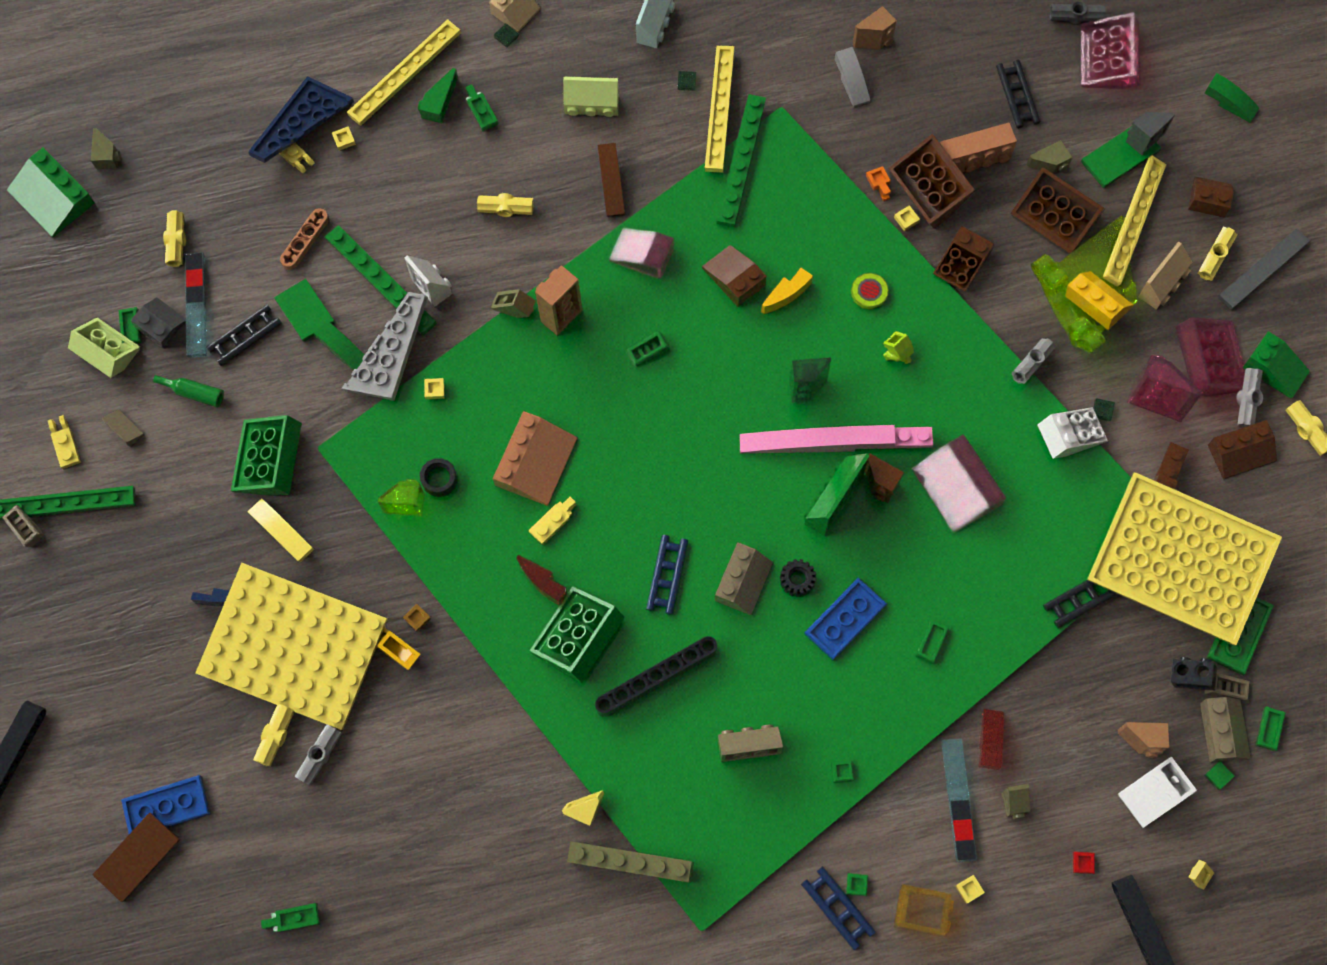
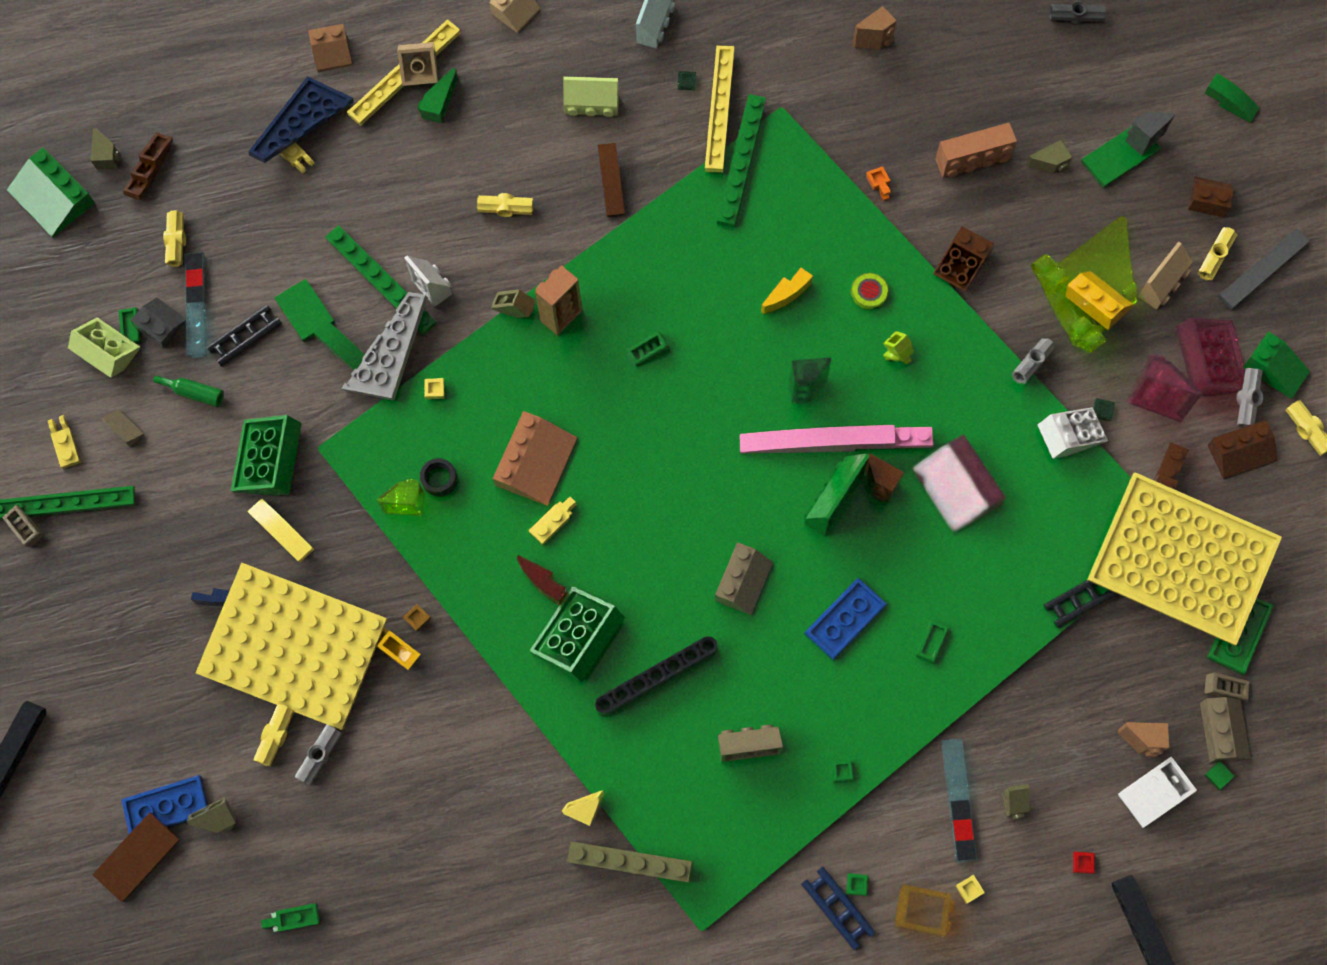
(148, 166): none -> reddish brown slope
(214, 817): none -> olive slope
(300, 237): nougat beam -> none
(330, 47): none -> medium nougat slope
(343, 138): light yellow plate -> none
(417, 63): none -> tan slope
(480, 109): green hinge -> none
(506, 35): clear green tile -> none
(643, 251): slope -> none
(658, 582): dark blue bar -> none
(735, 275): reddish brown slope -> none
(803, 567): black tyre -> none
(852, 77): light grey slope -> none
(906, 218): light yellow plate -> none
(932, 181): reddish brown slope -> none
(991, 739): clear red slope -> none
(1022, 84): black bar -> none
(1057, 210): reddish brown slope -> none
(1111, 52): clear pink slope -> none
(1134, 221): light yellow tile -> none
(1192, 679): black brick -> none
(1201, 874): light yellow plate -> none
(1270, 728): green tile -> none

